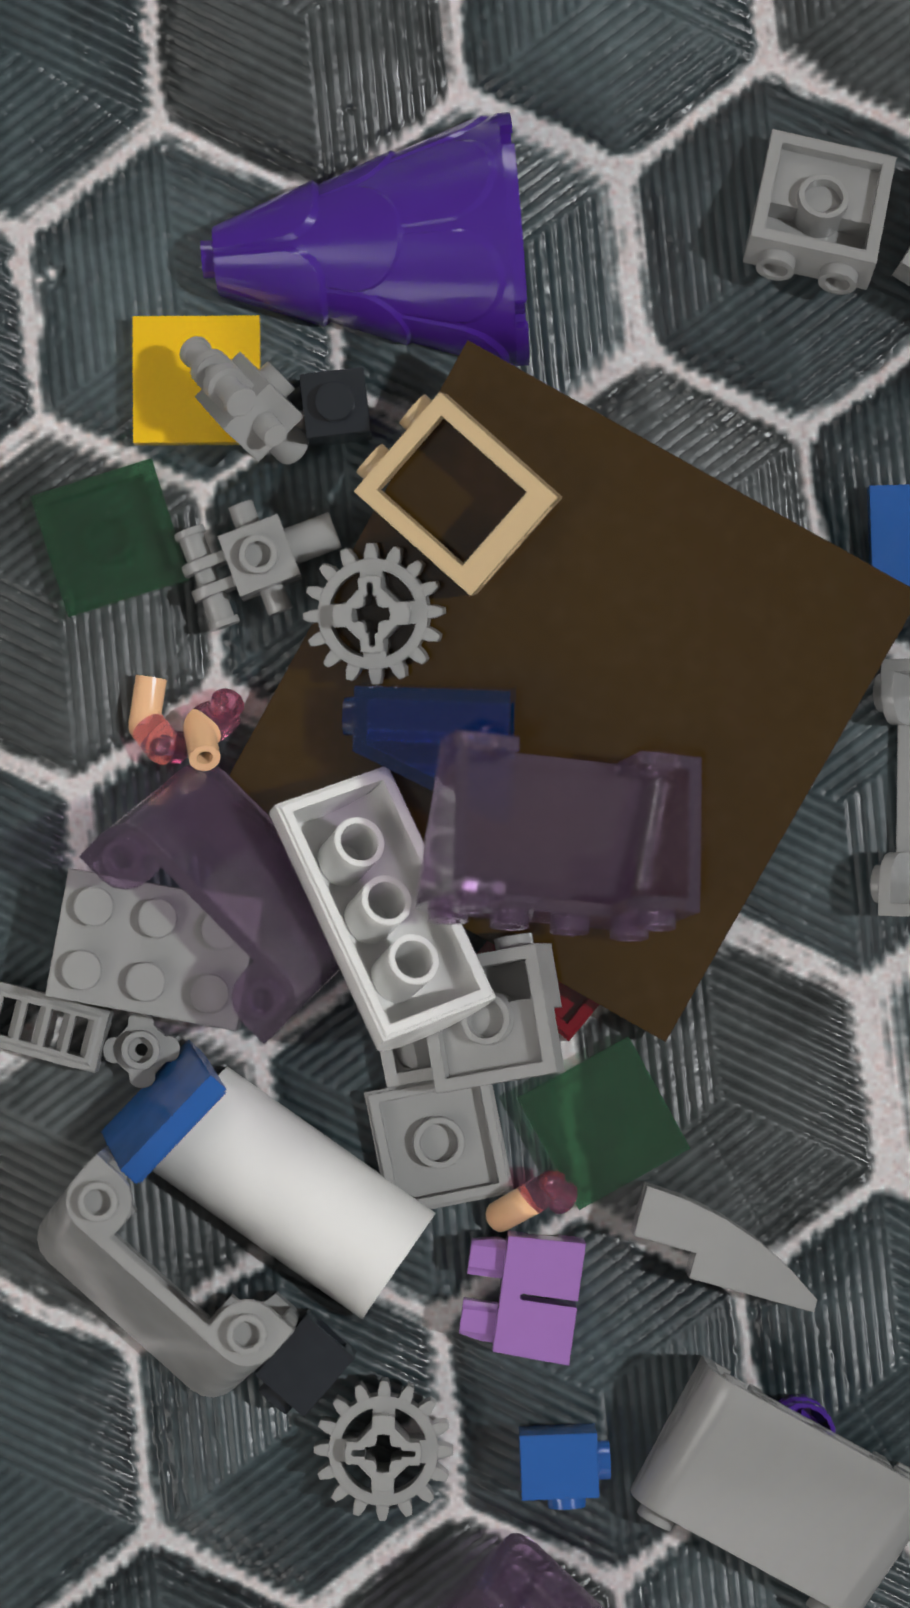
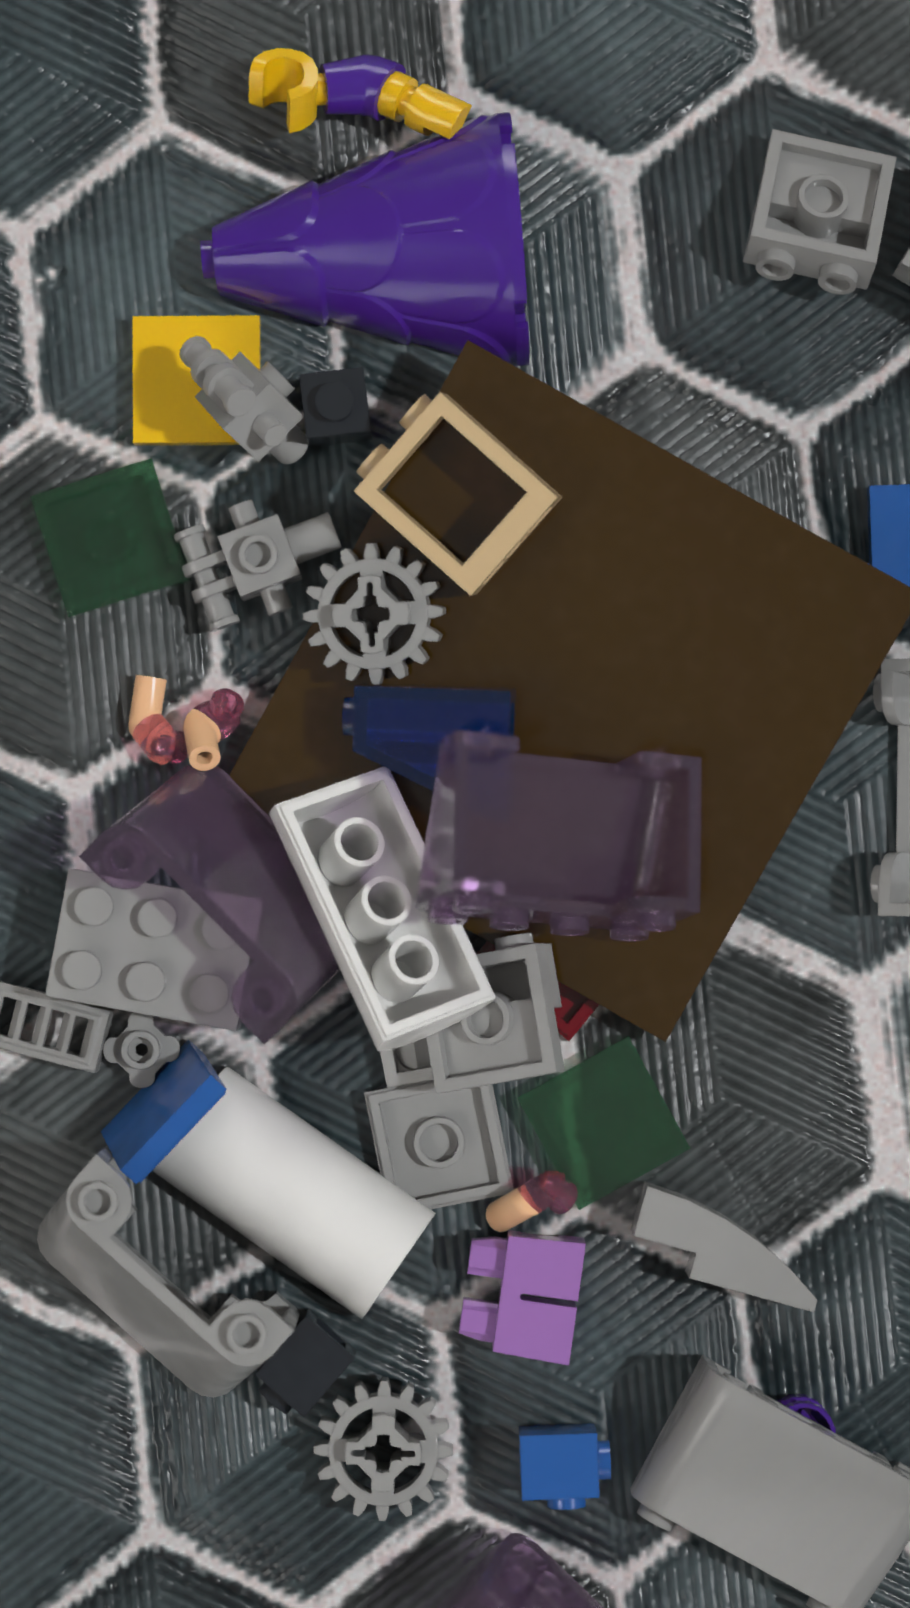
(351, 86): none -> yellow piece

